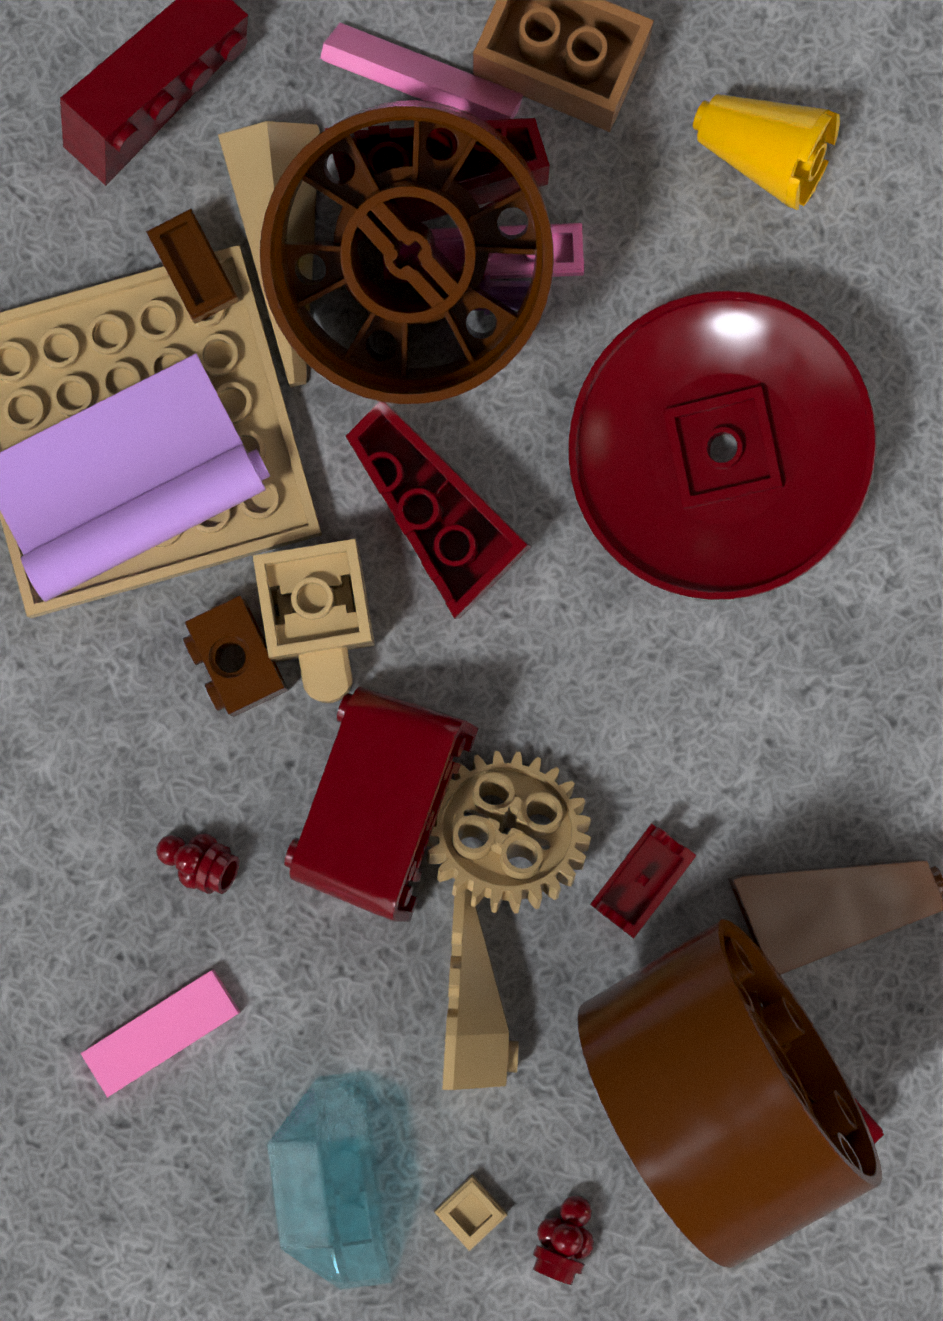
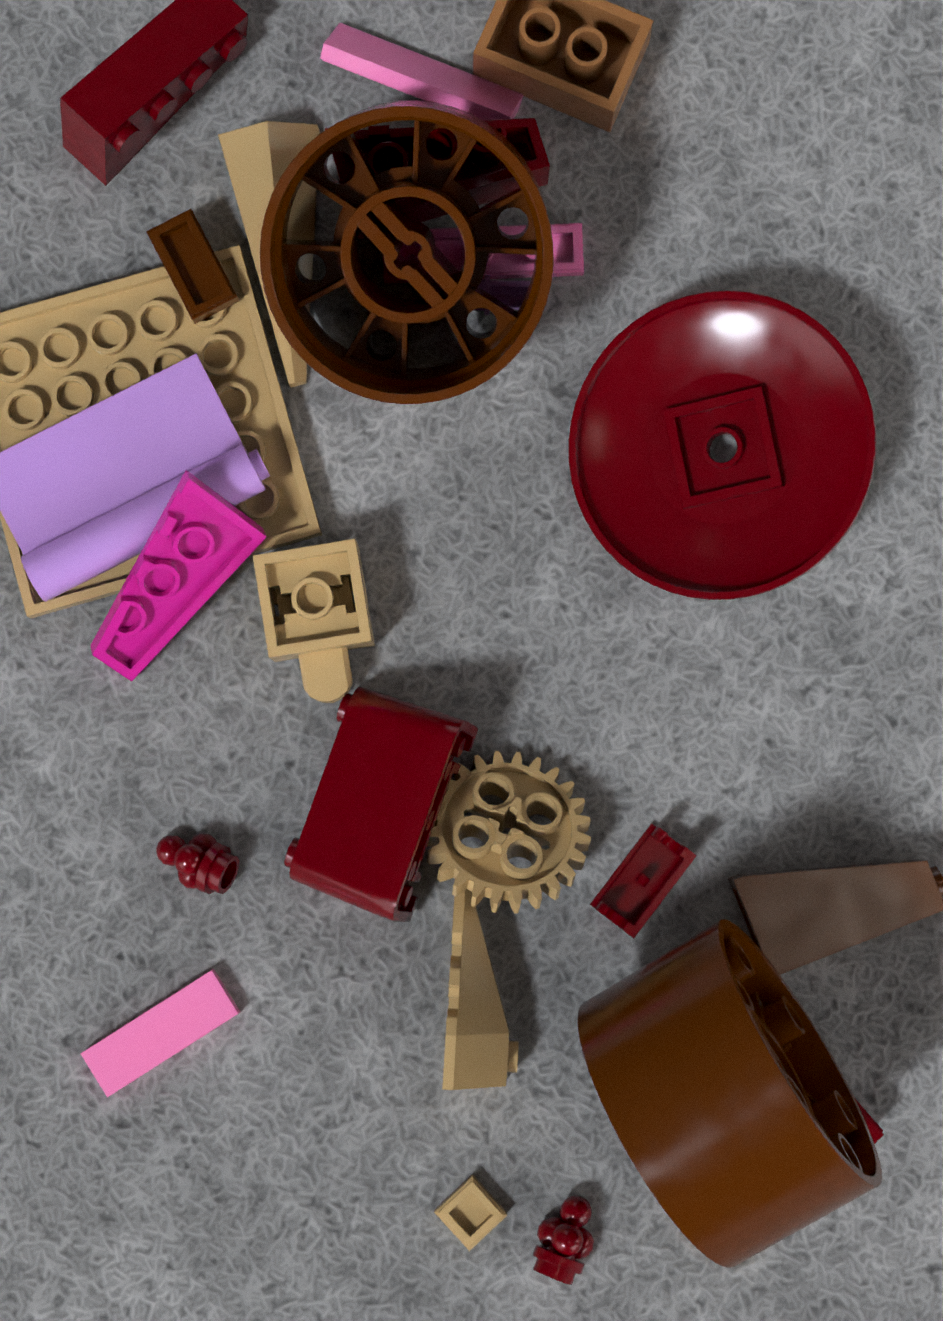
(180, 567): none -> dark pink wing
(226, 627): reddish brown brick -> none
(330, 1185): clear light blue wedge -> none
(436, 509): dark red wedge -> none
(770, 142): yellow cone -> none

